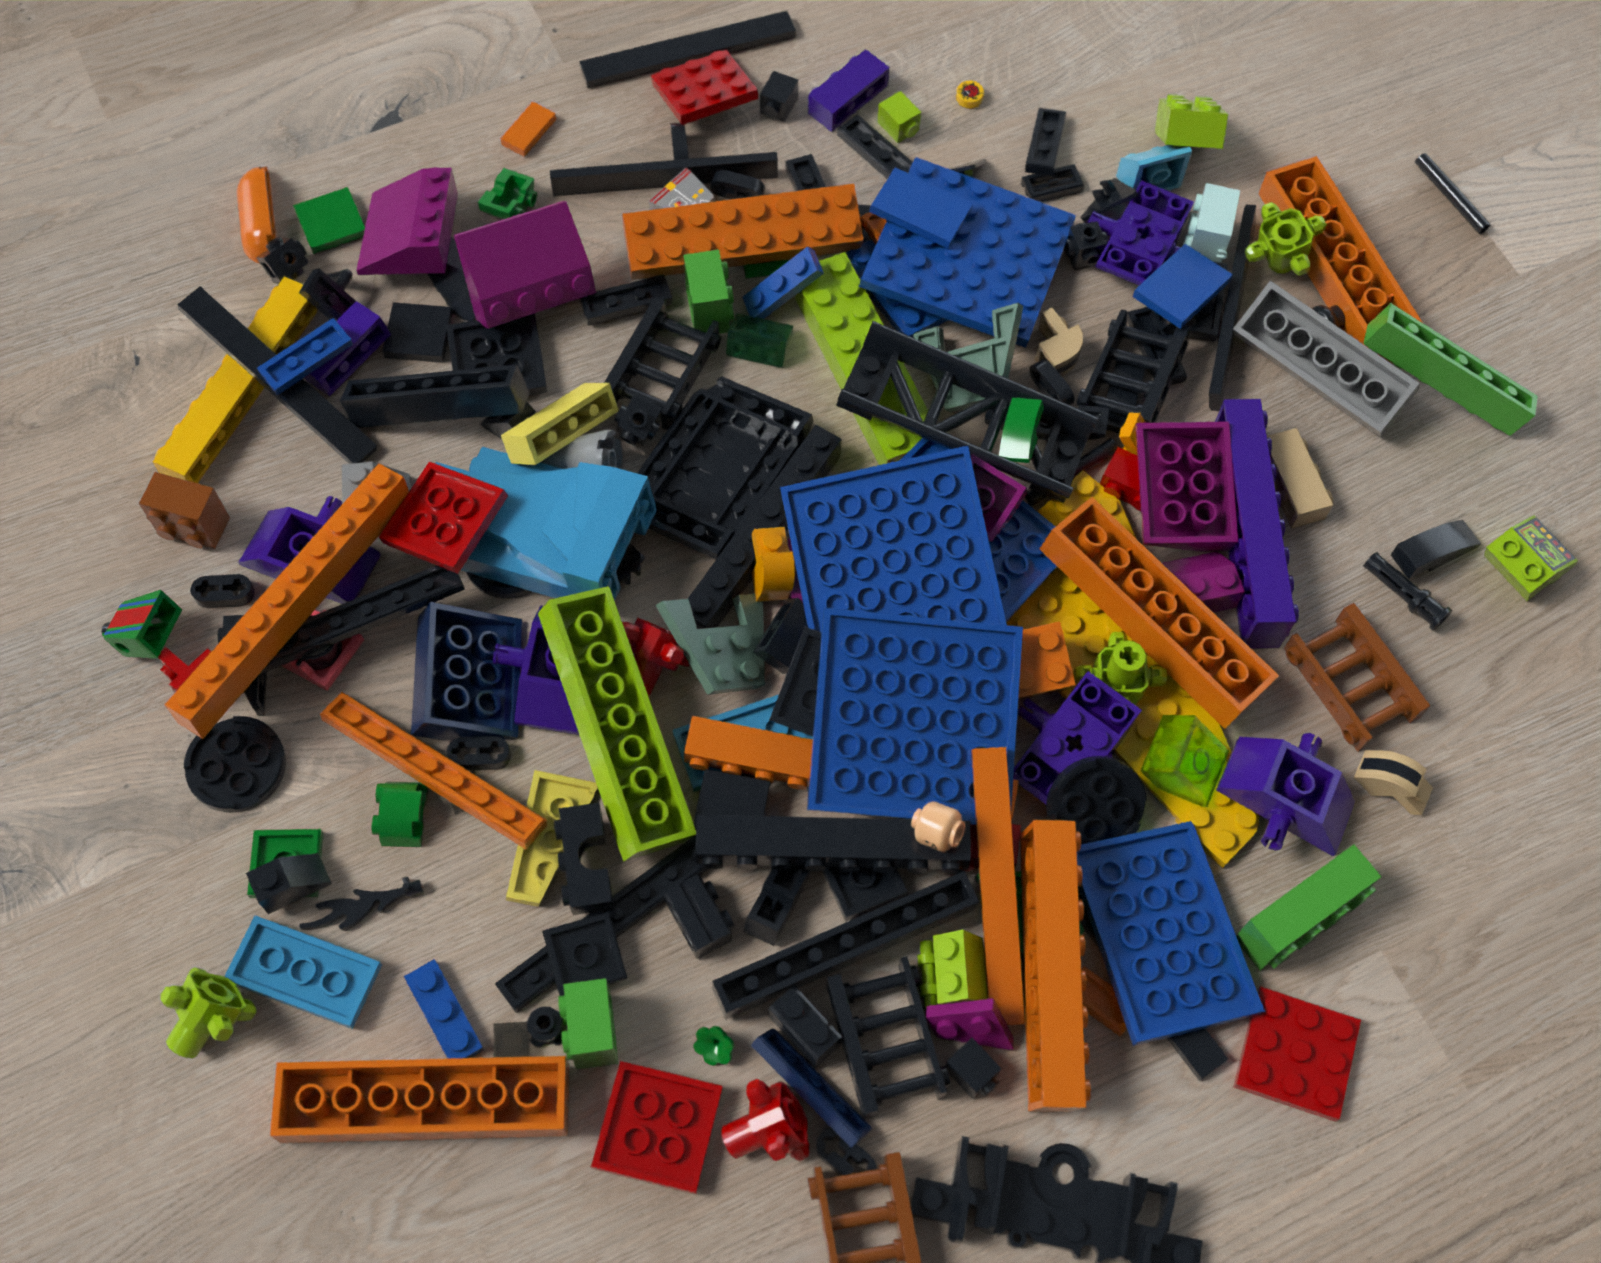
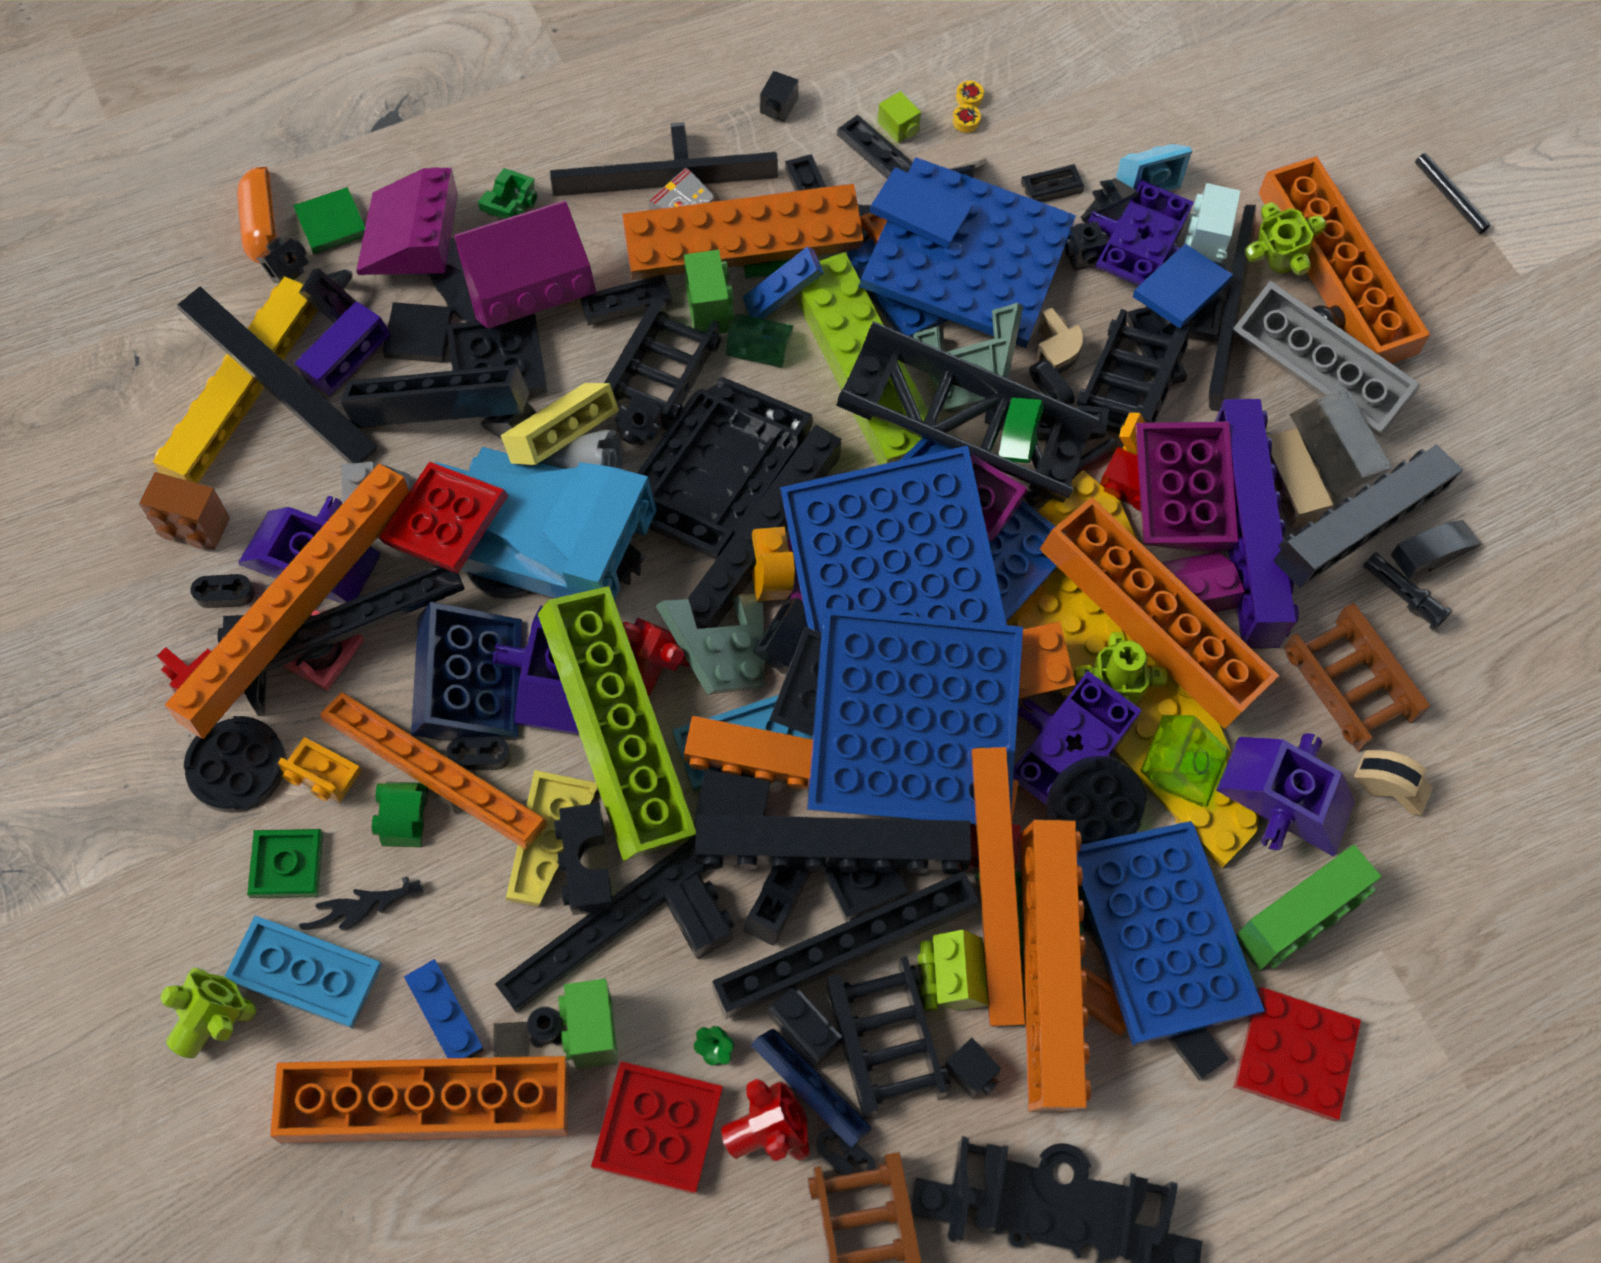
(142, 625): green torso -> none
(287, 880): black slope -> none
(305, 356): blue plate -> none
(321, 770): none -> light orange bracket
(528, 129): orange tile -> none
(584, 951): black tile -> none
(681, 49): black tile -> none
(704, 87): red plate -> none
(735, 185): black beam -> none
(848, 90): dark purple brick -> none
(938, 826): light nougat head -> none
(966, 118): none -> yellow tile
(971, 1020): magenta wing -> none
(1045, 142): black tile -> none
(1191, 122): lime brick -> none
(1340, 442): none -> clear smoke slope
(1366, 515): none -> brick
(1450, 370): bright green brick -> none
(1529, 557): lime piece -> none

